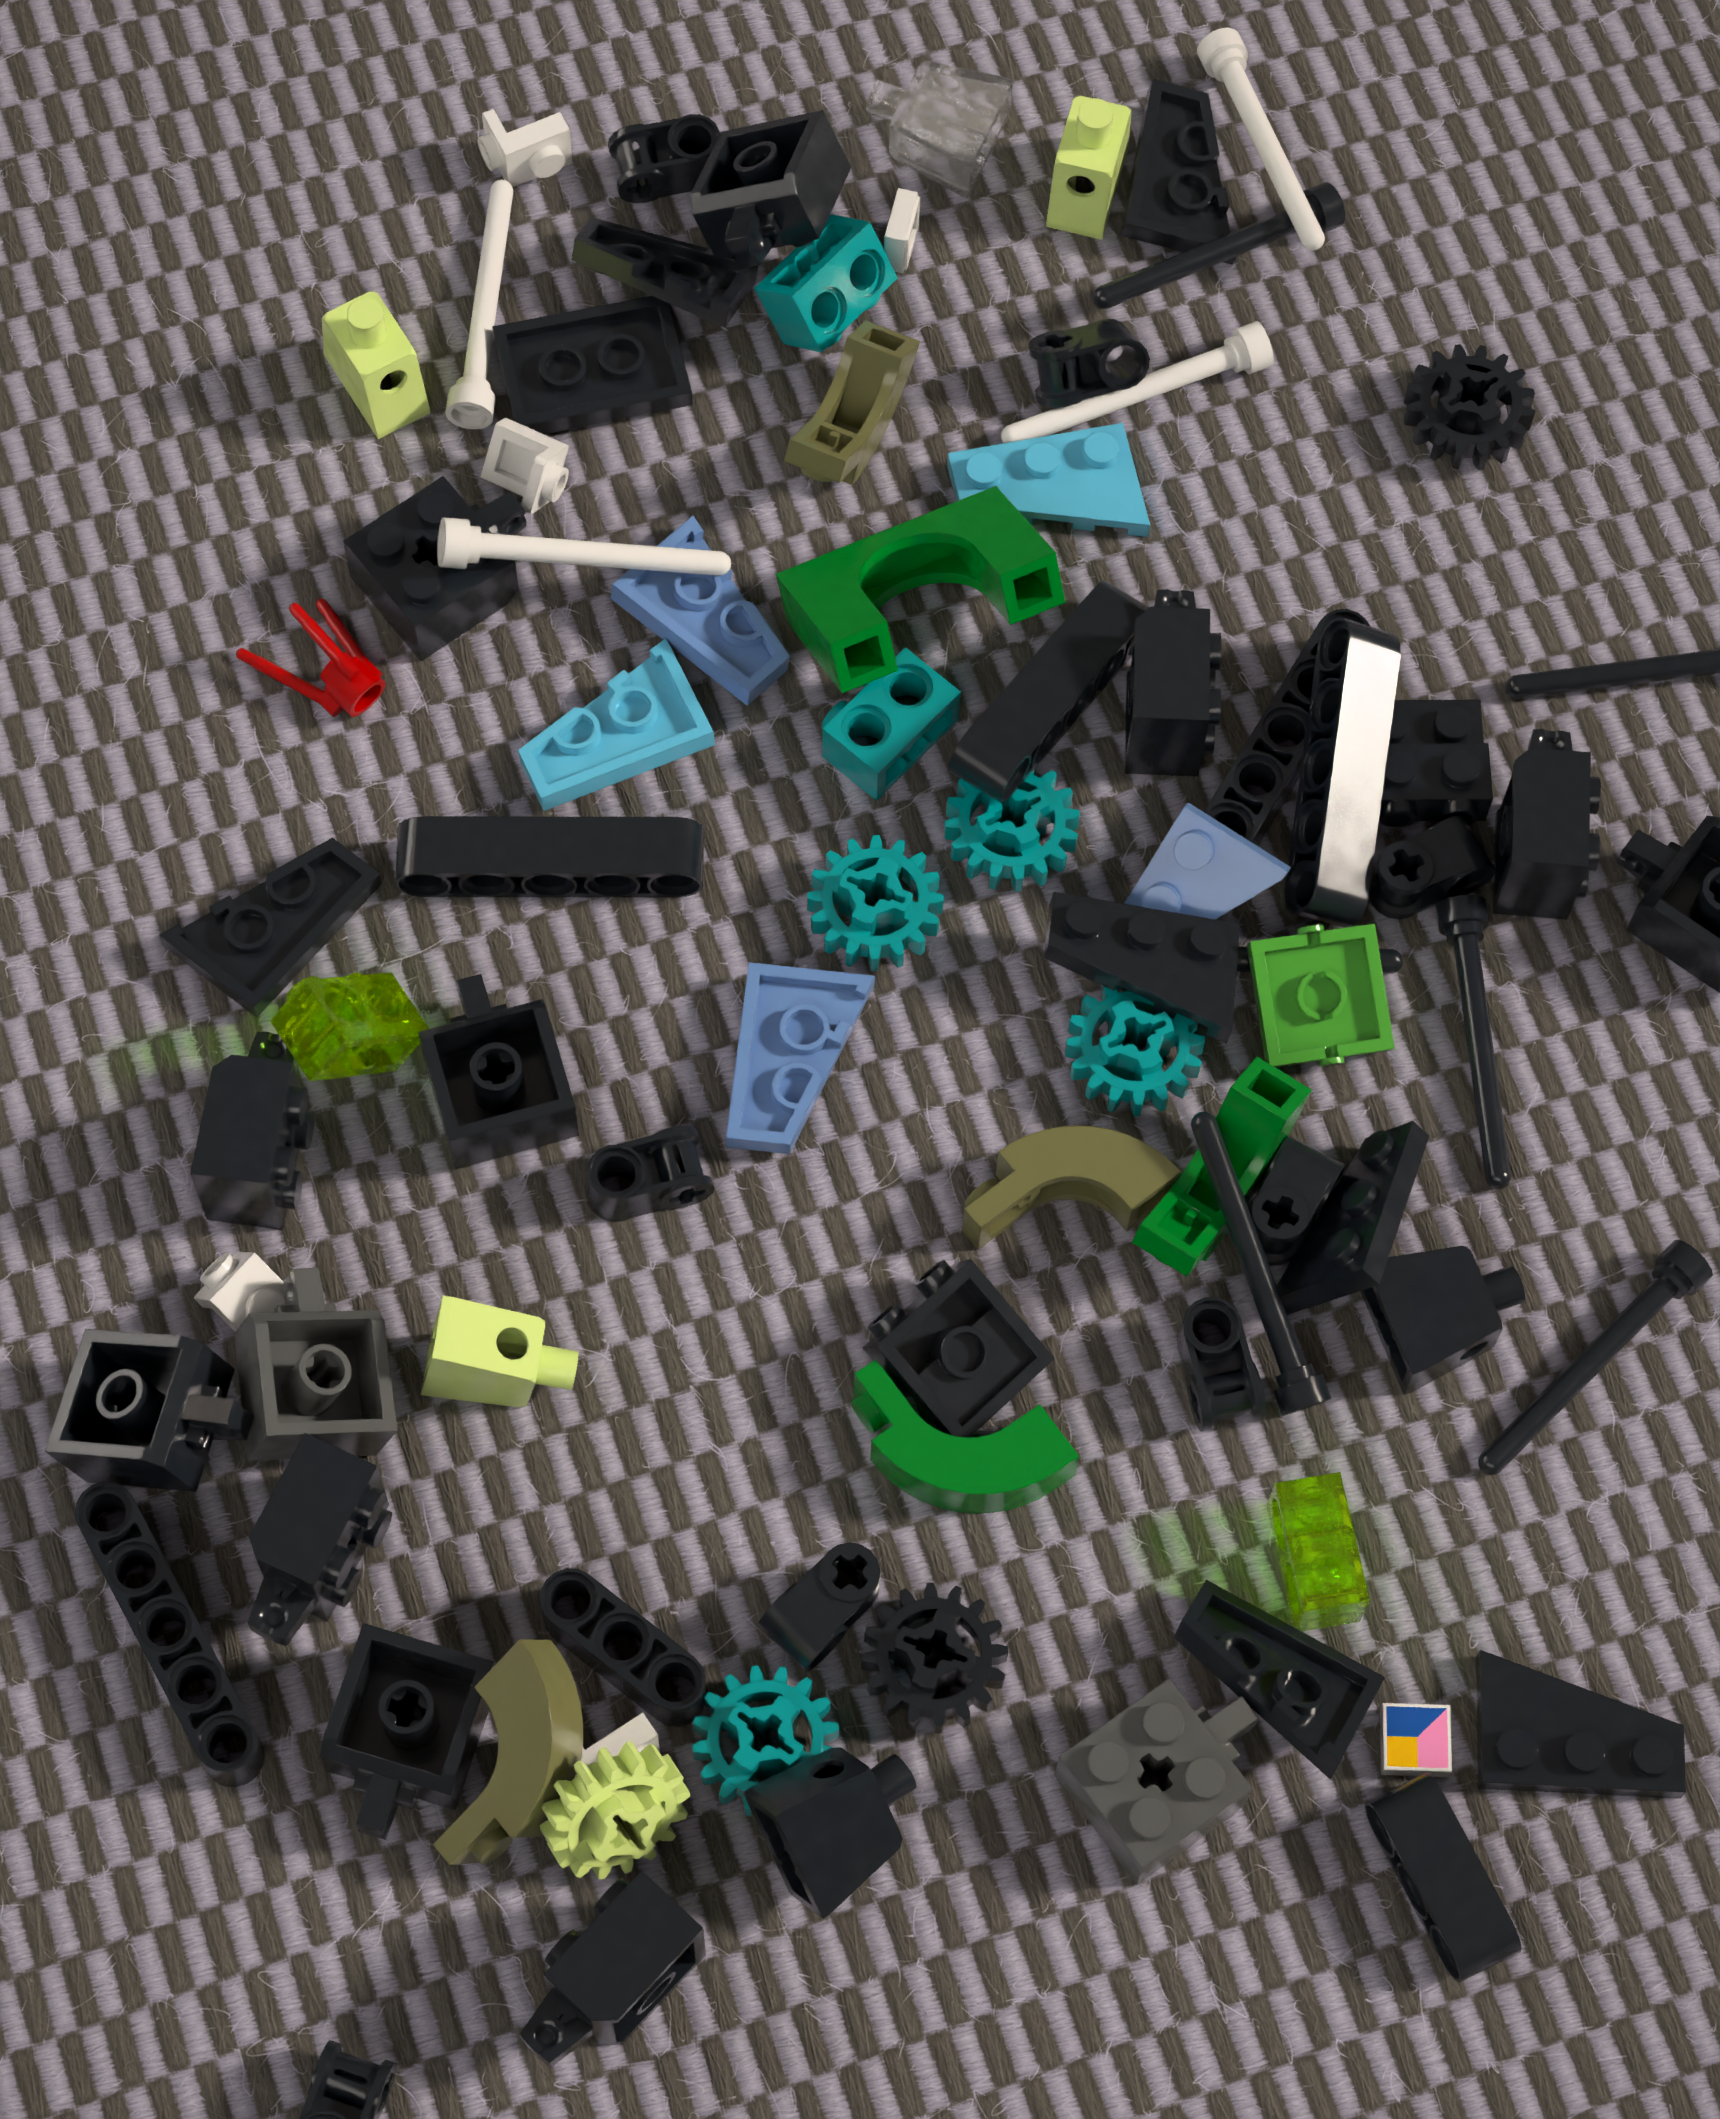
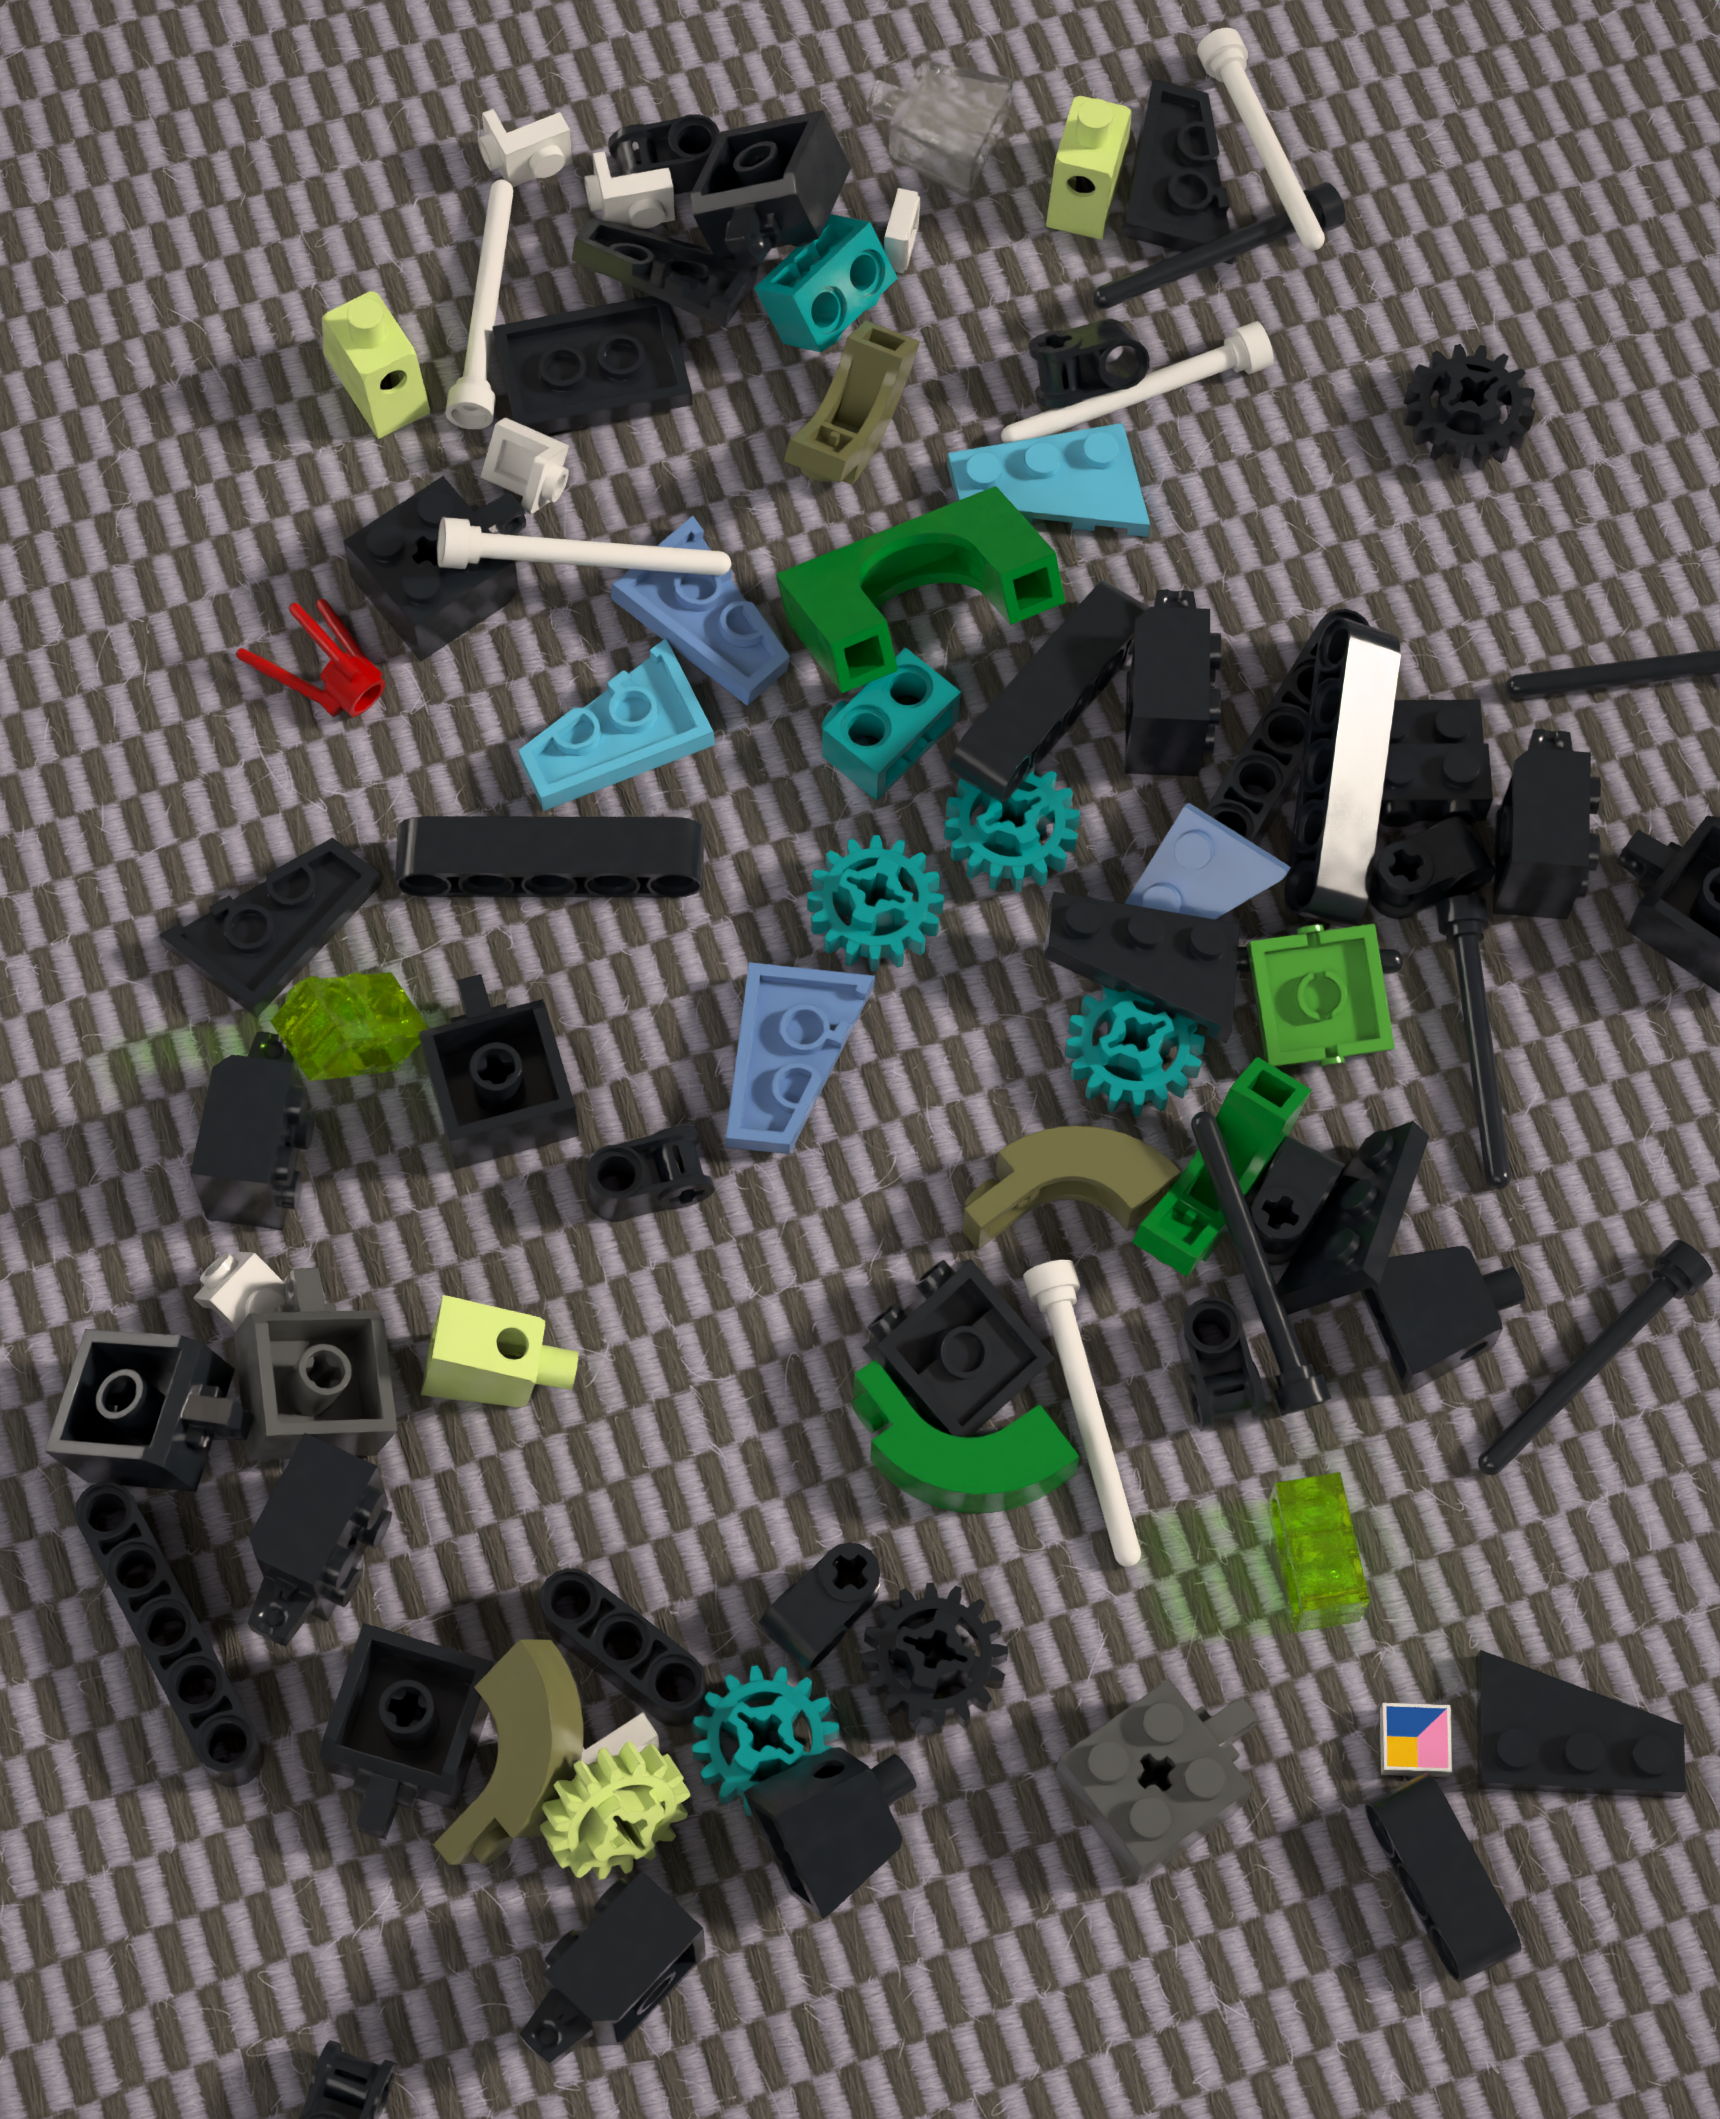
(632, 199): none -> white bracket
(1054, 1290): none -> white piece
(1282, 1673): black wing -> none

